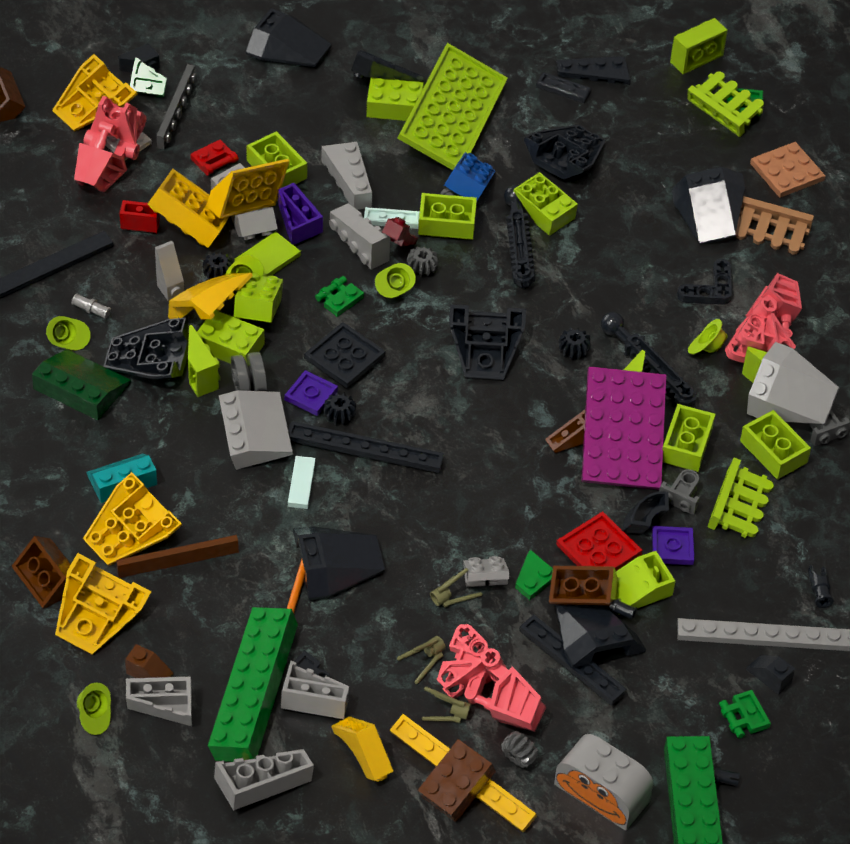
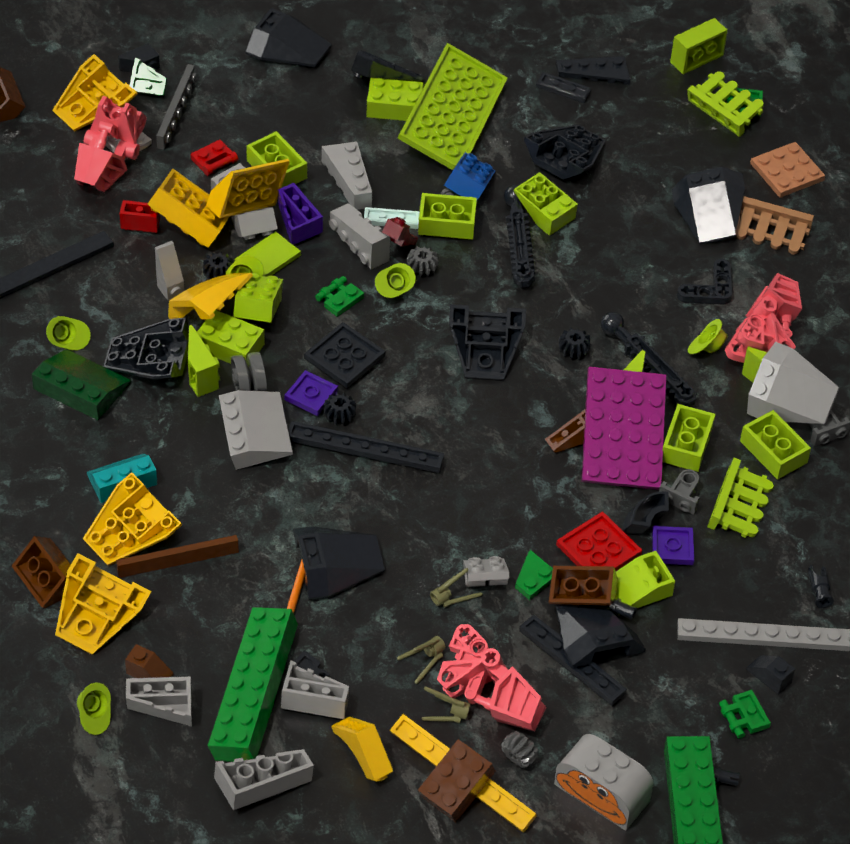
(91, 306): light grey pin -> none
(301, 482): light aqua tile -> none

